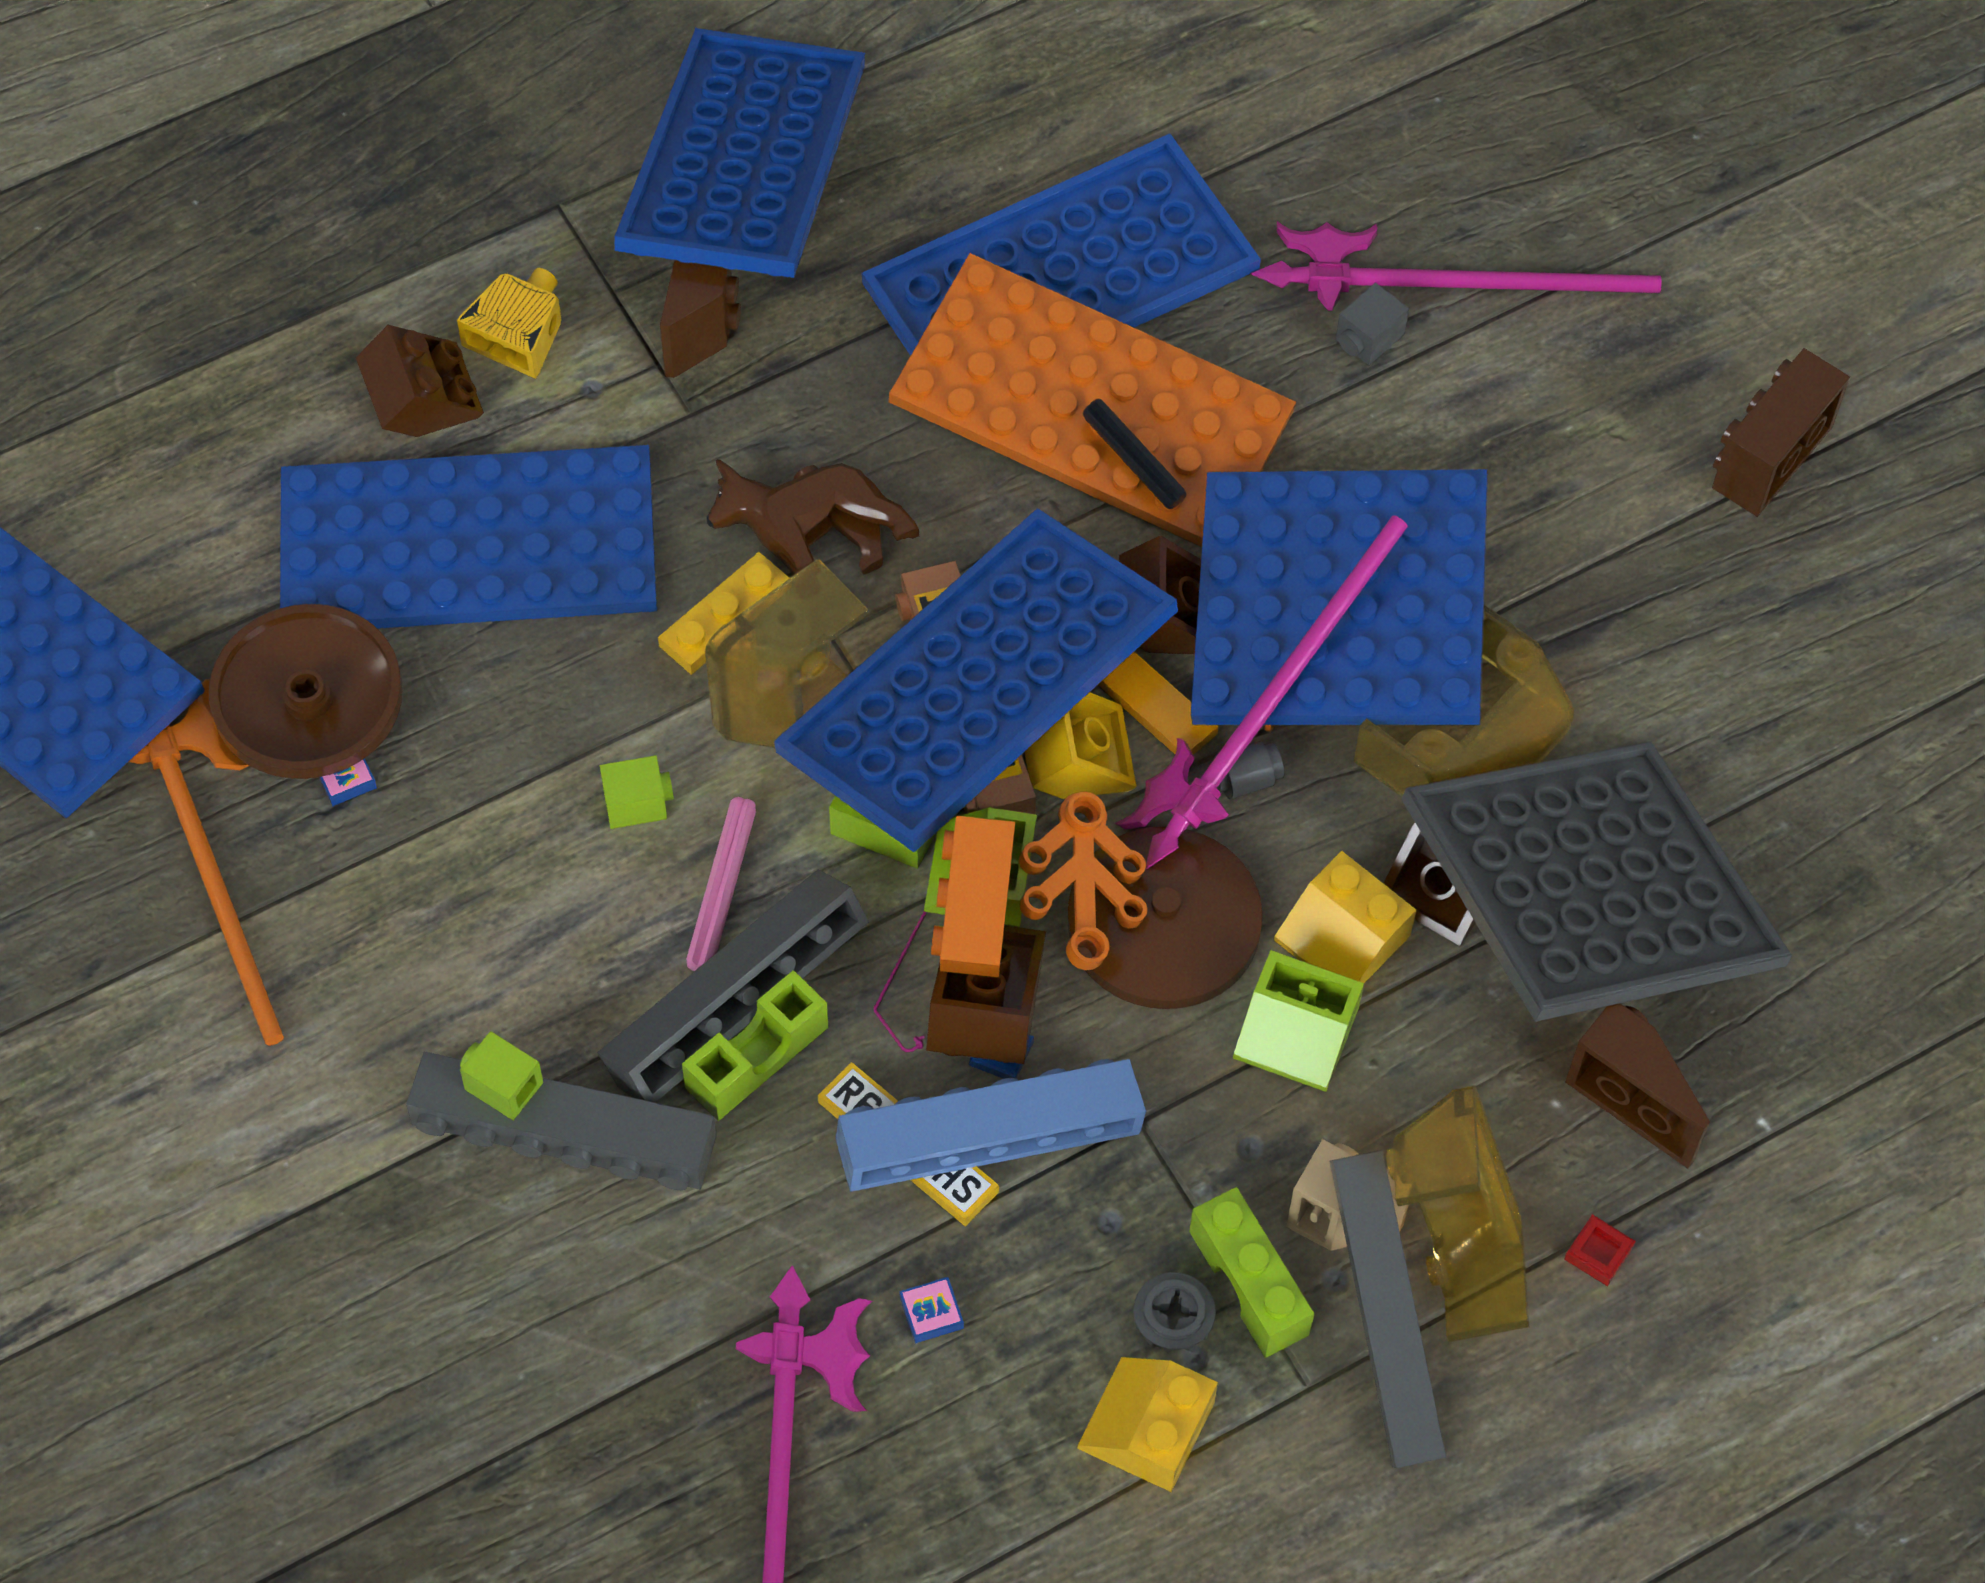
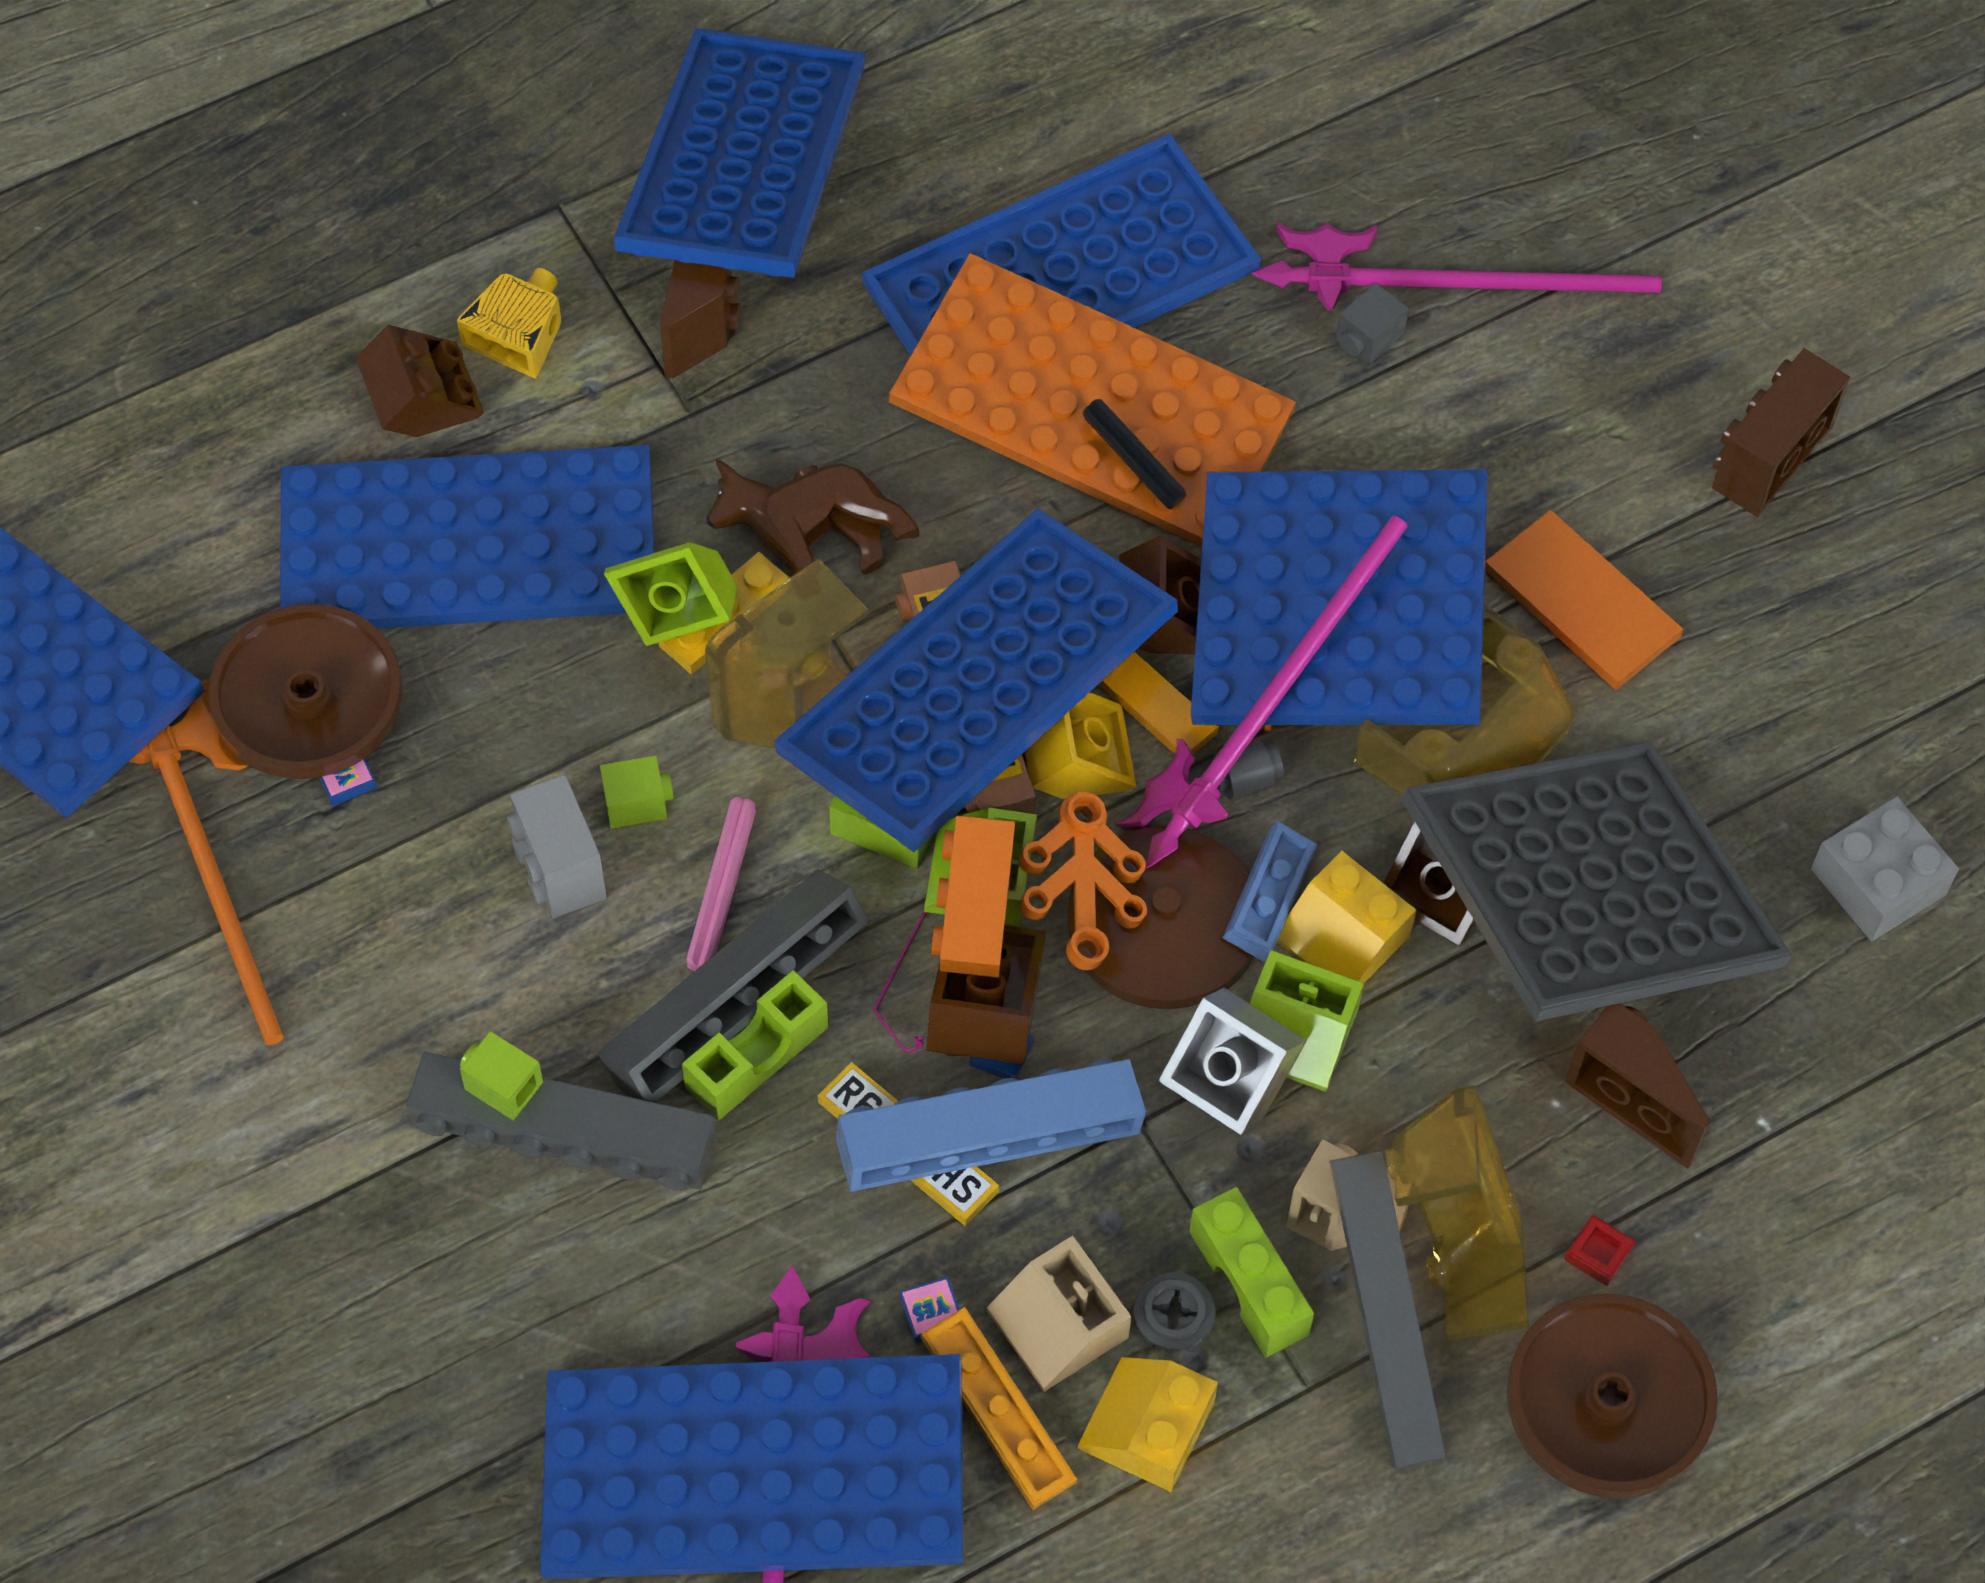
(556, 847): none -> light grey brick
(674, 591): none -> lime slope
(753, 1467): none -> blue plate
(1002, 1411): none -> light orange tile
(1060, 1314): none -> tan slope
(1232, 1060): none -> light grey brick
(1270, 891): none -> medium blue tile
(1583, 599): none -> orange tile
(1612, 1395): none -> reddish brown dish
(1884, 868): none -> light grey brick

